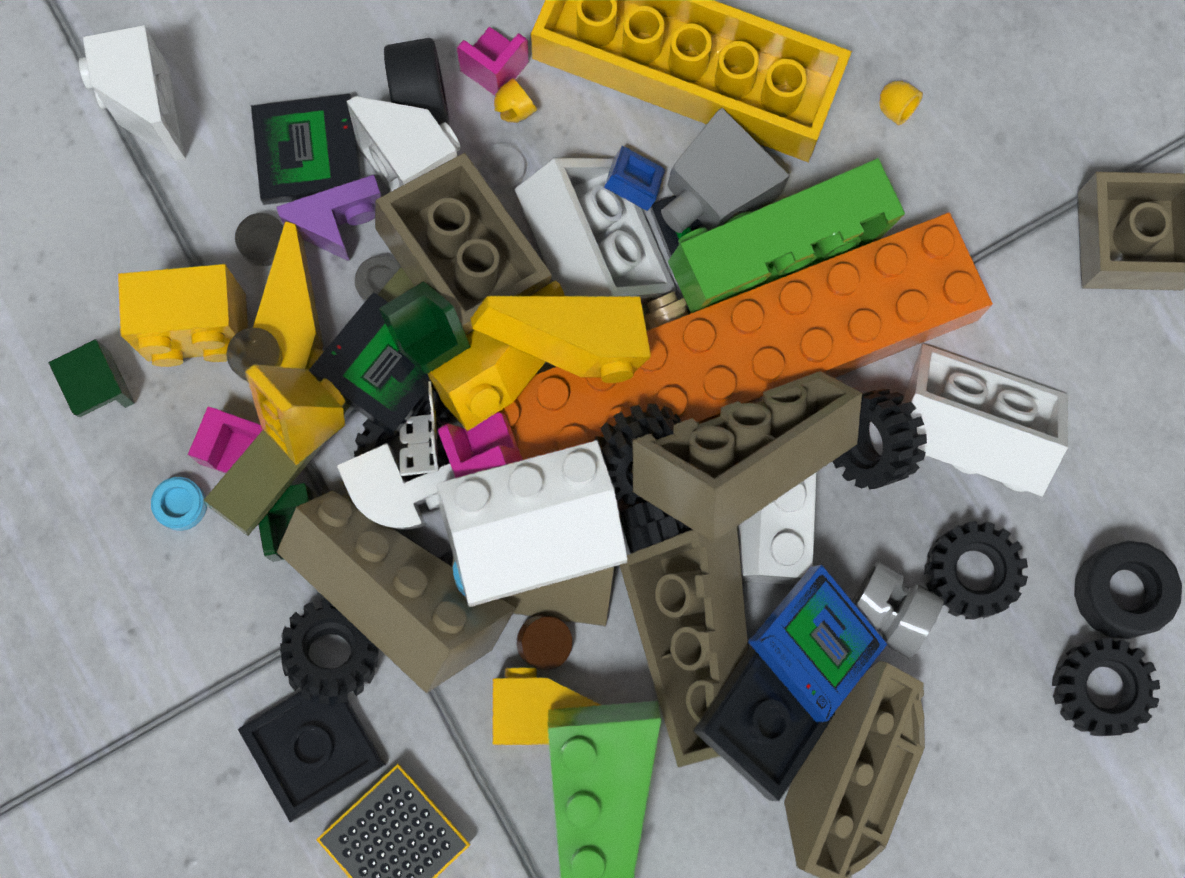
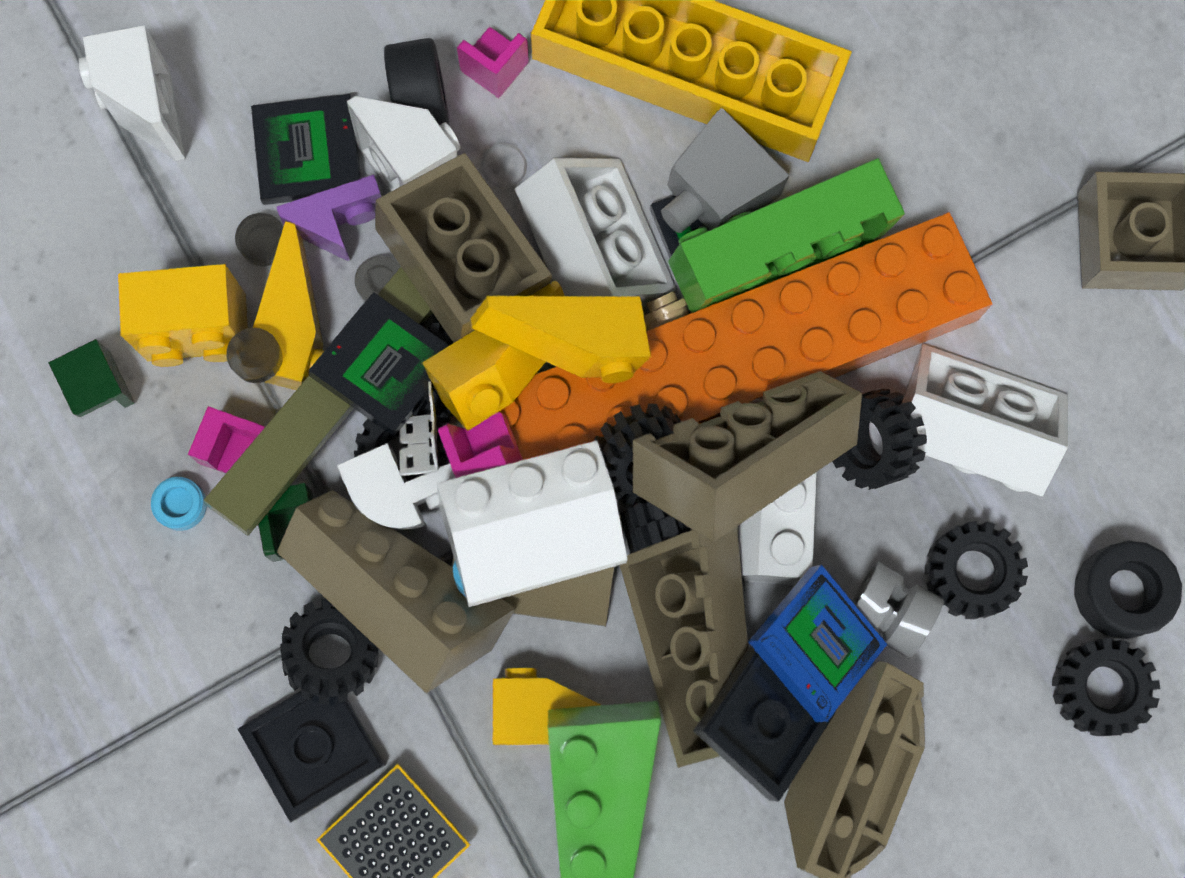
(295, 408): yellow slope -> none
(425, 327): dark green panel -> none
(513, 102): yellow hinge -> none
(544, 642): reddish brown tile -> none
(634, 178): blue tile -> none
(899, 101): yellow hinge -> none

